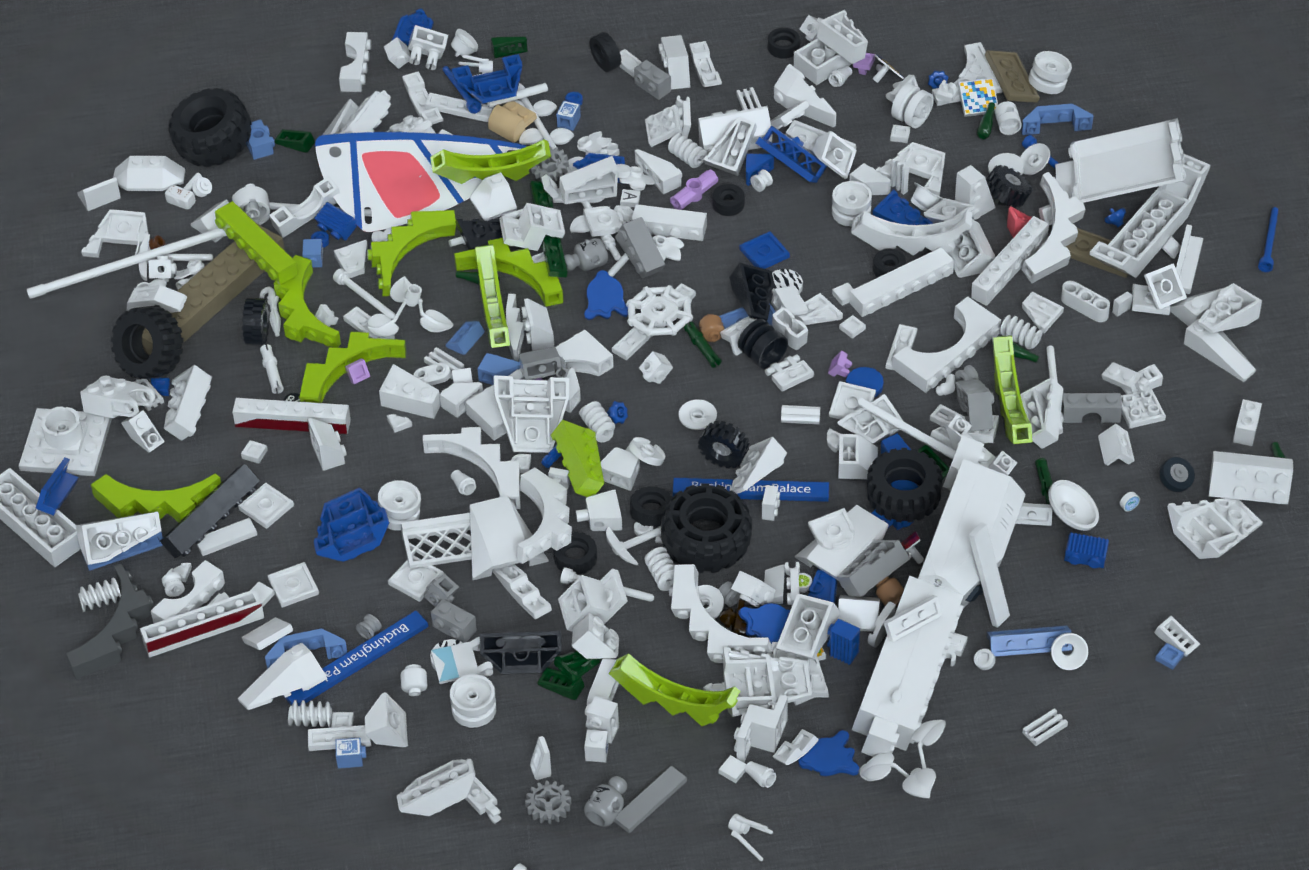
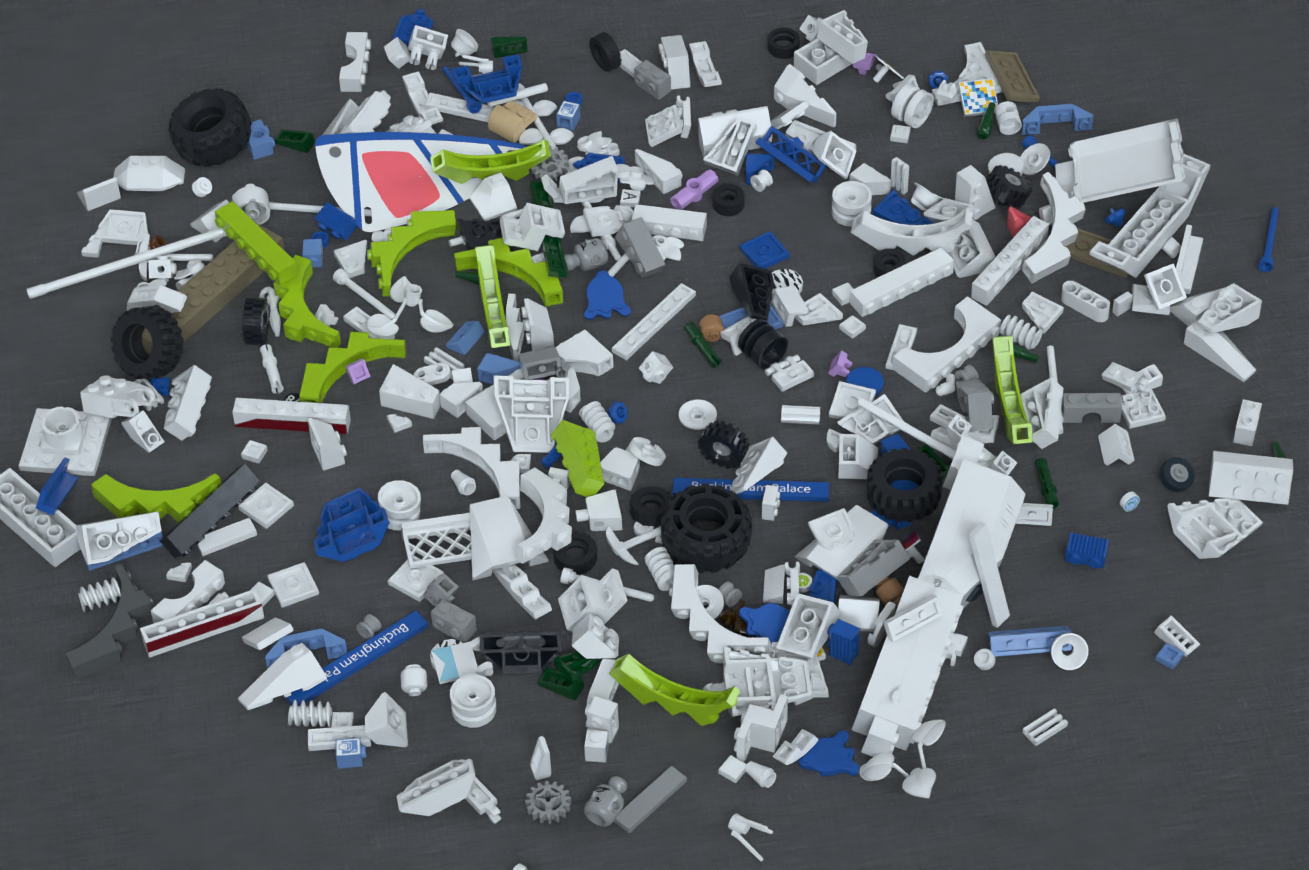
(173, 584): white wheel -> none
(182, 196): white piece -> none
(288, 219): white arch -> none
(659, 318): white plate -> none
(687, 150): white piece -> none
(740, 95): white tile -> none
(753, 590): white brick -> none
(791, 328): white brick -> none
(839, 76): white cone -> none
(922, 162): white wing -> none
(1050, 72): white wheel -> none
(1073, 505): white dish -> none

